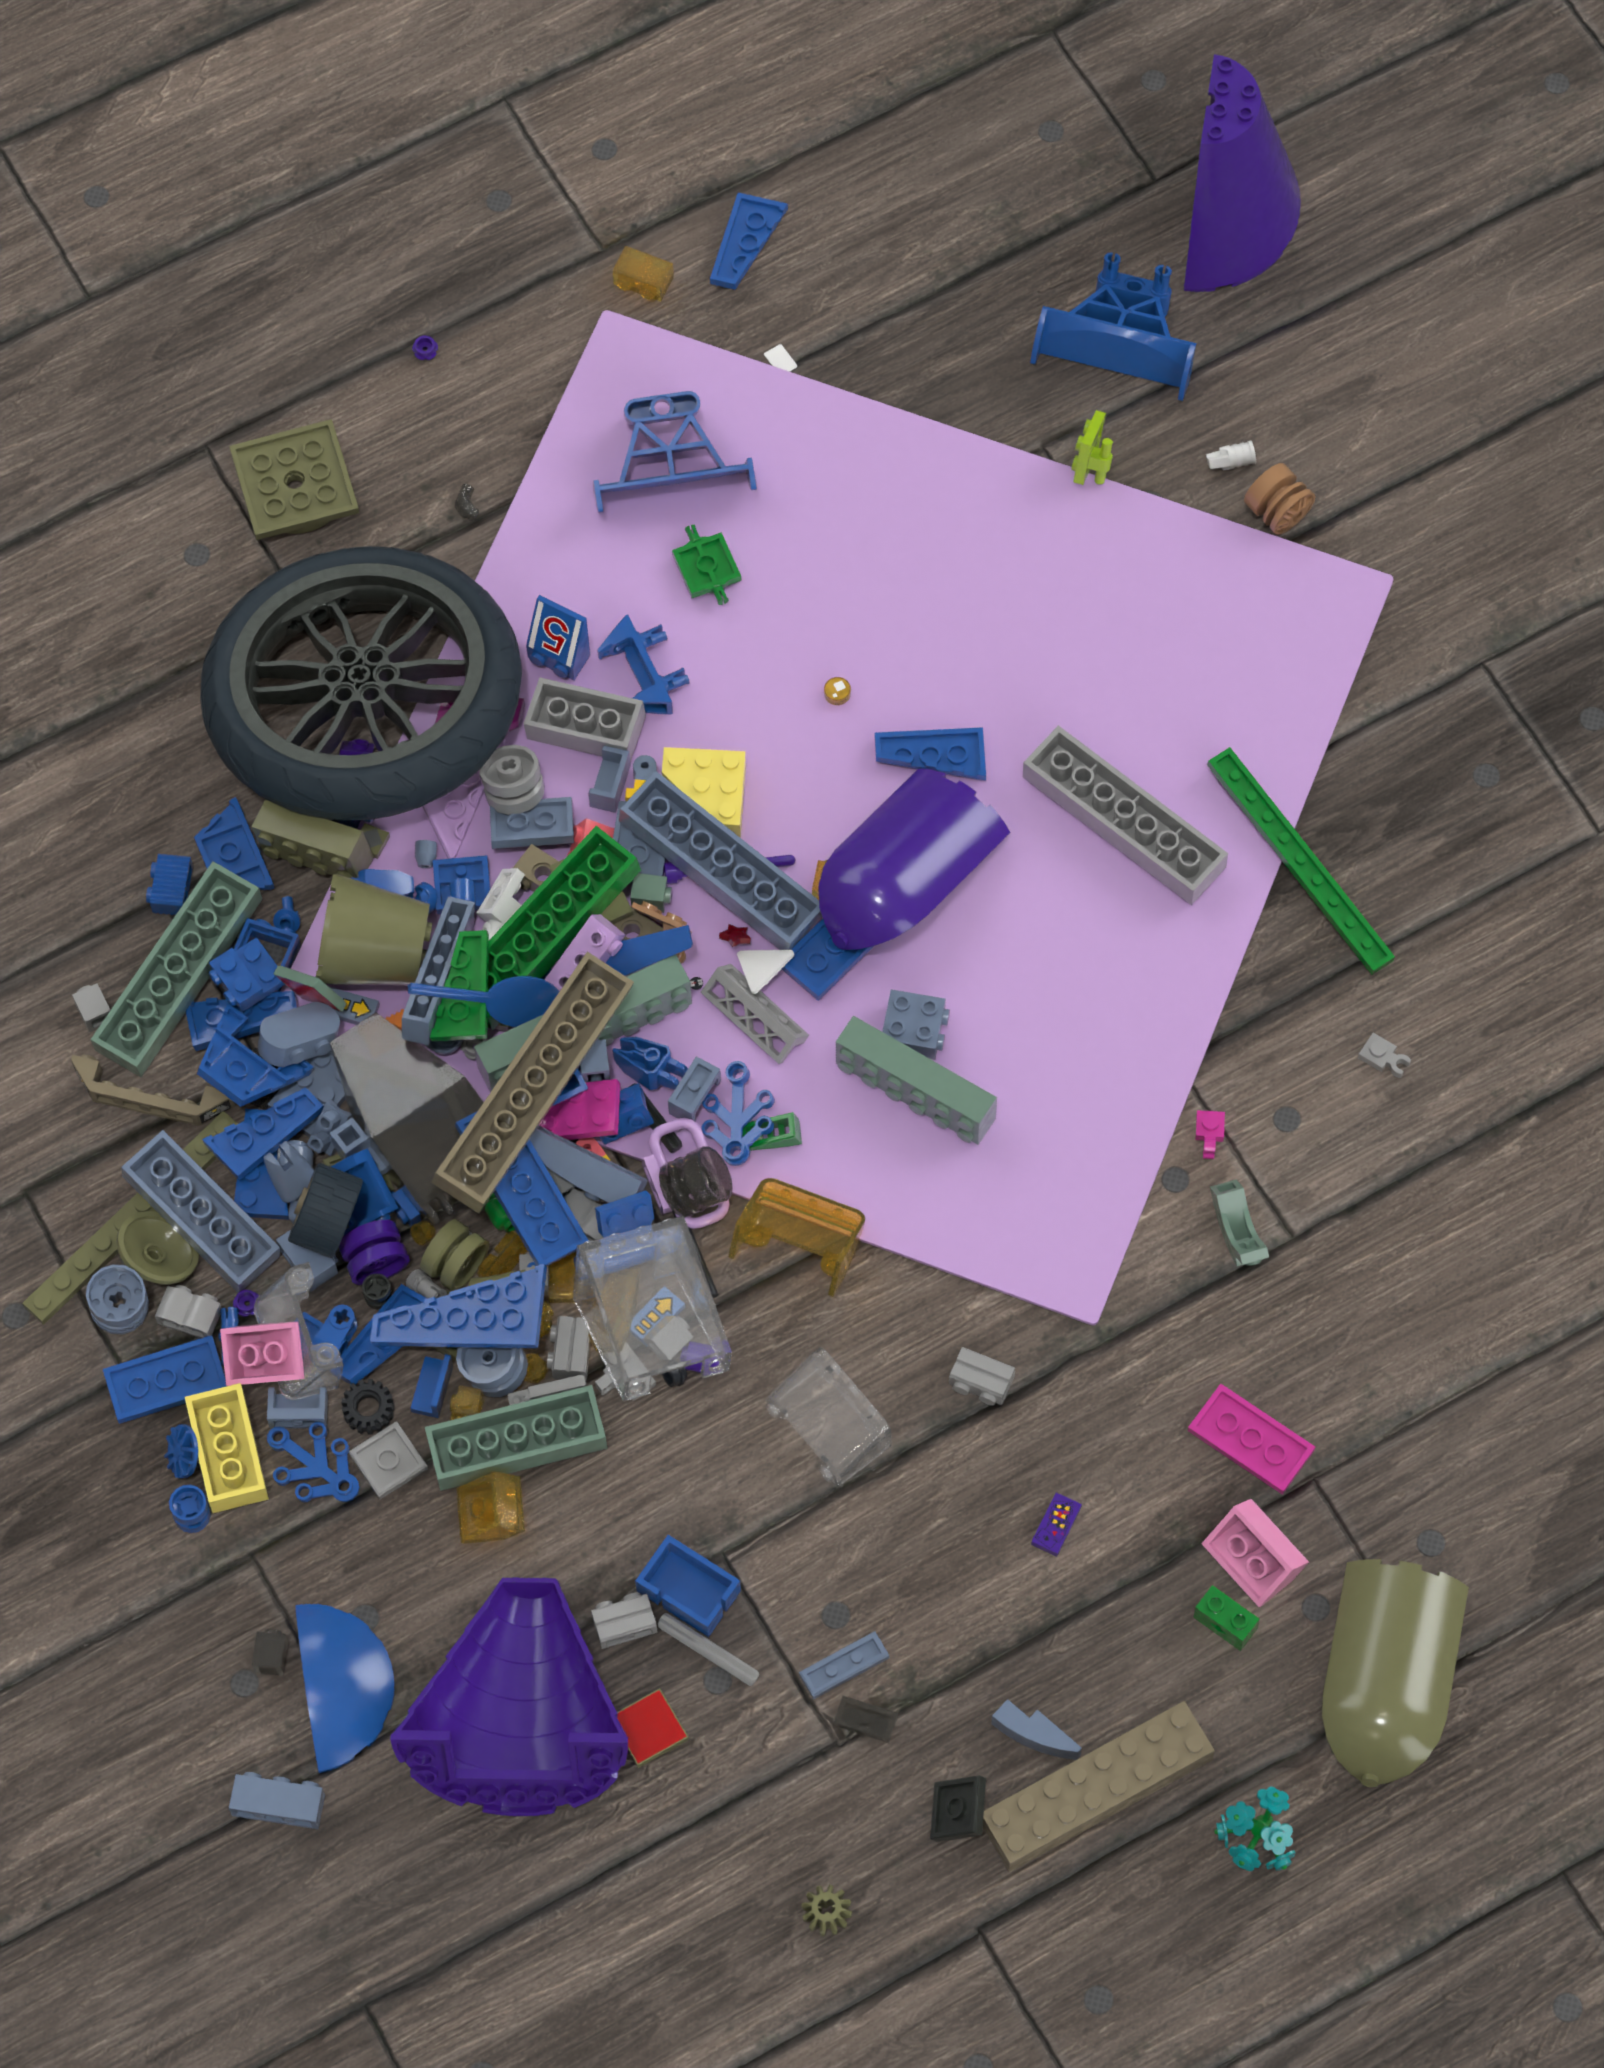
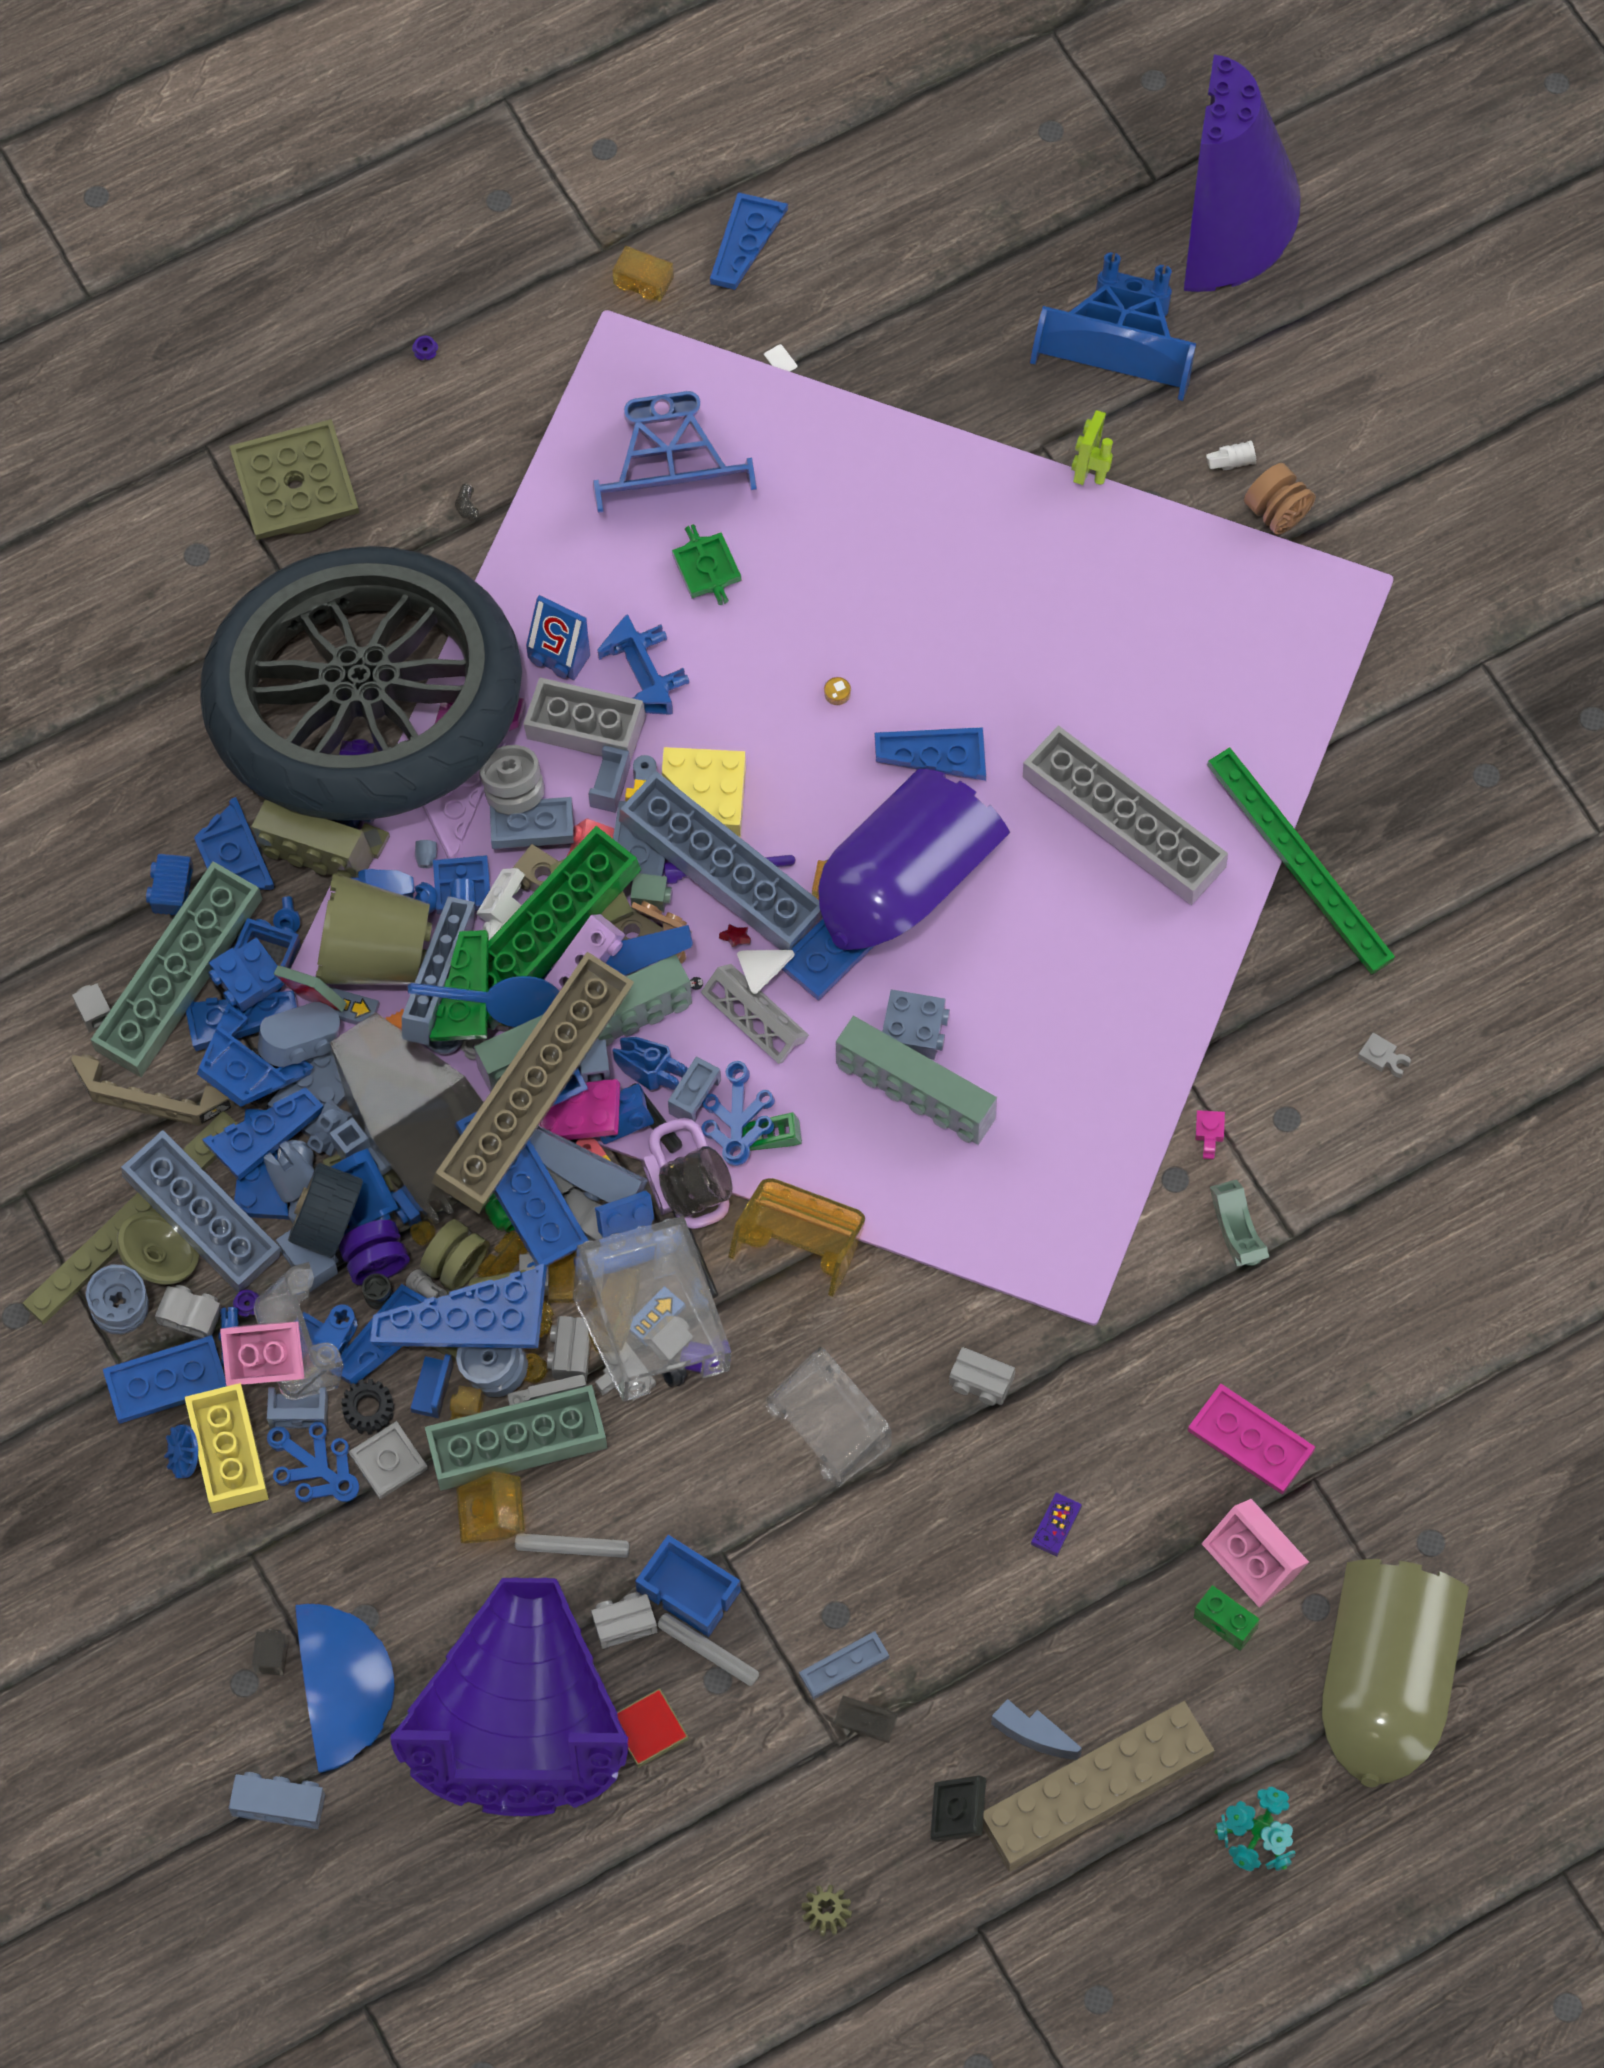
(188, 1502): blue wheel -> none
(572, 1545): none -> light grey axle

